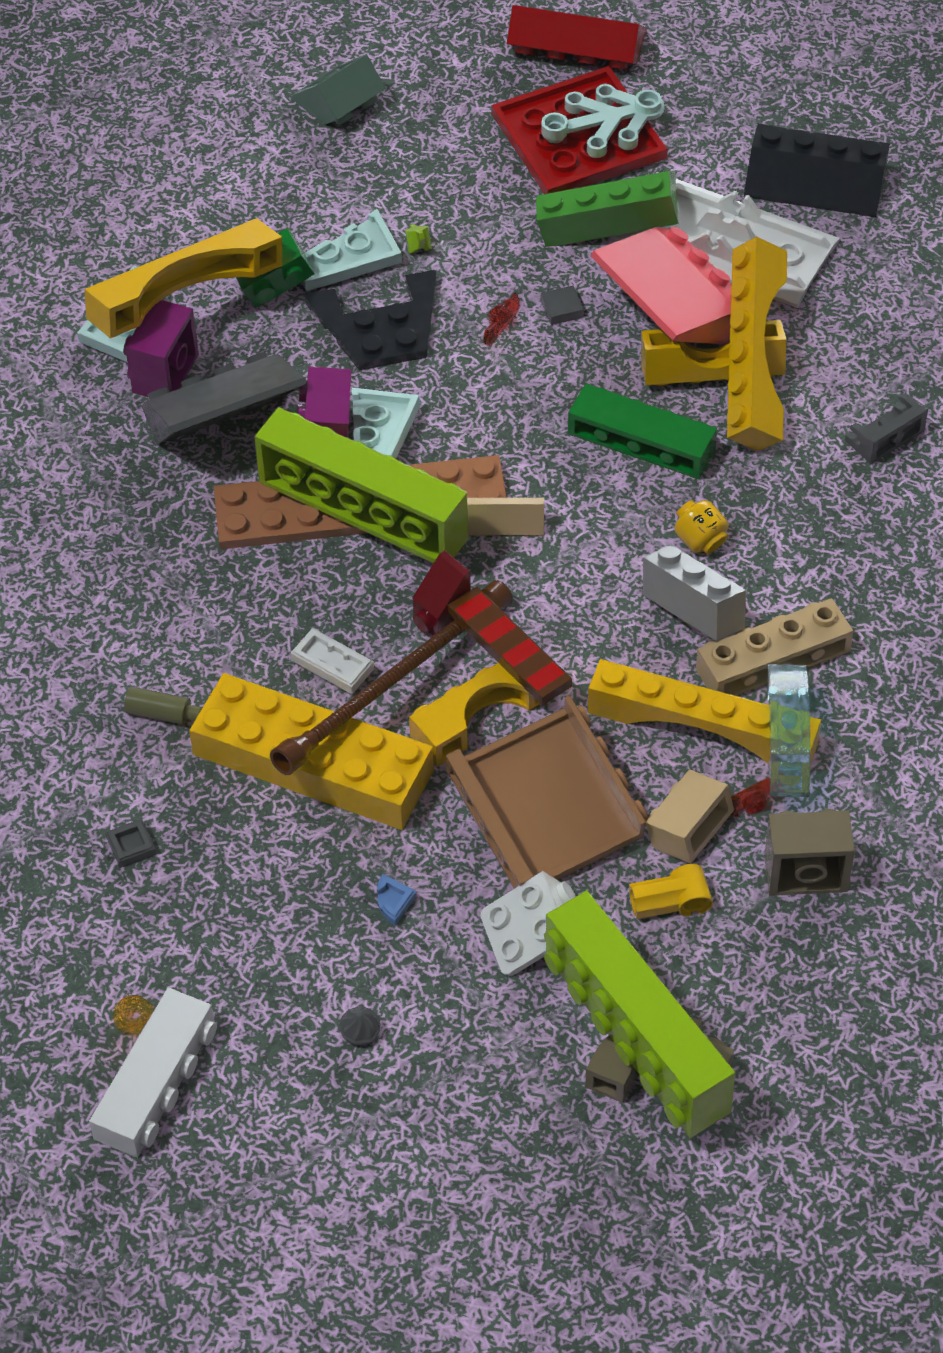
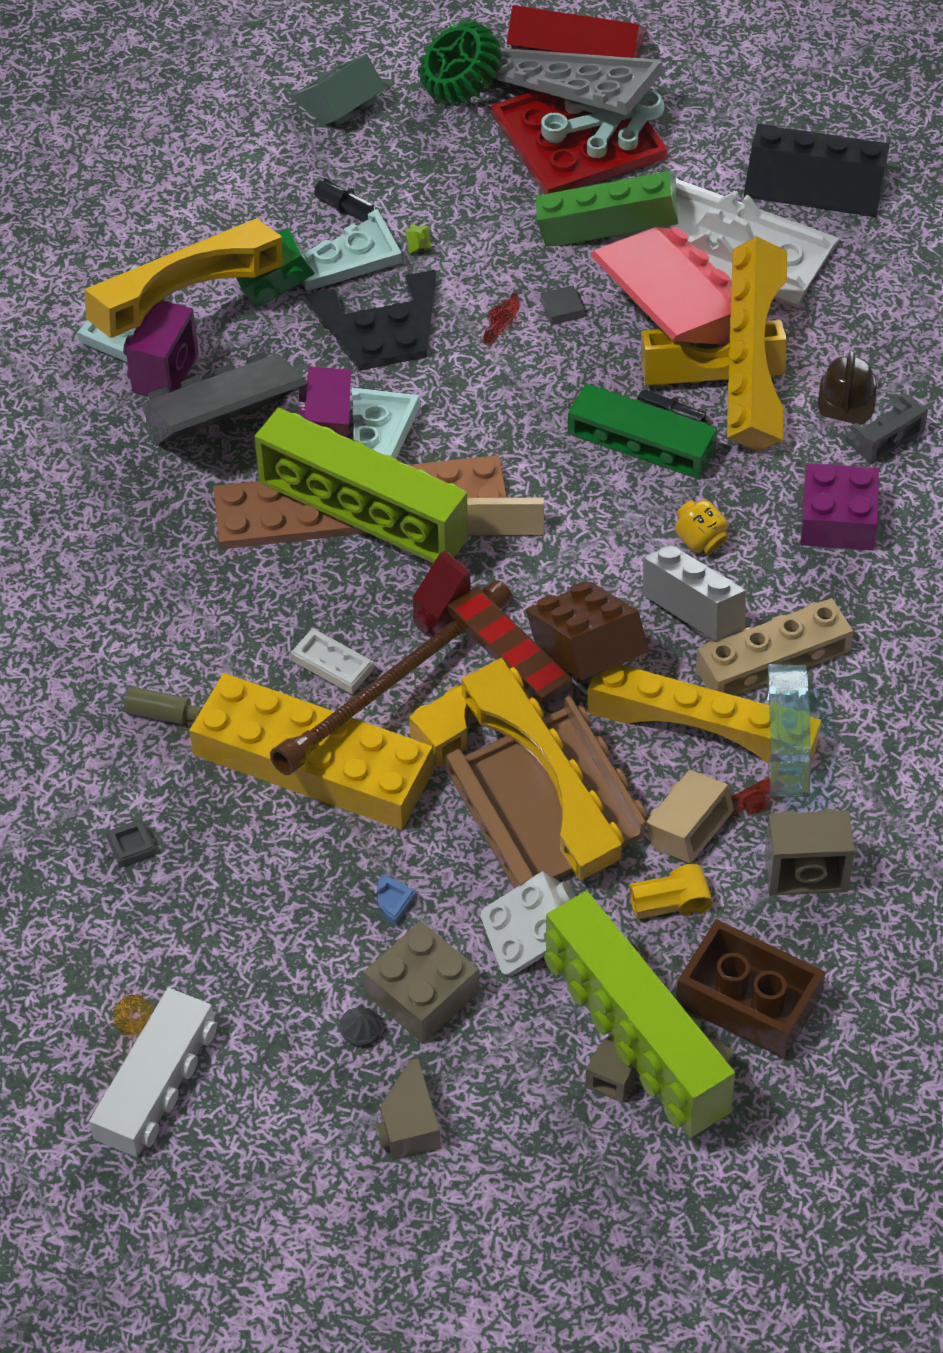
(343, 199): none -> black axle
(408, 1116): none -> dark tan slope
(421, 982): none -> dark tan brick
(460, 63): none -> green gear
(501, 705): none -> yellow arch
(587, 629): none -> reddish brown brick
(589, 79): none -> light grey wing
(672, 405): none -> black axle
(750, 988): none -> reddish brown brick
(839, 506): none -> magenta brick
(848, 390): none -> dark brown piece

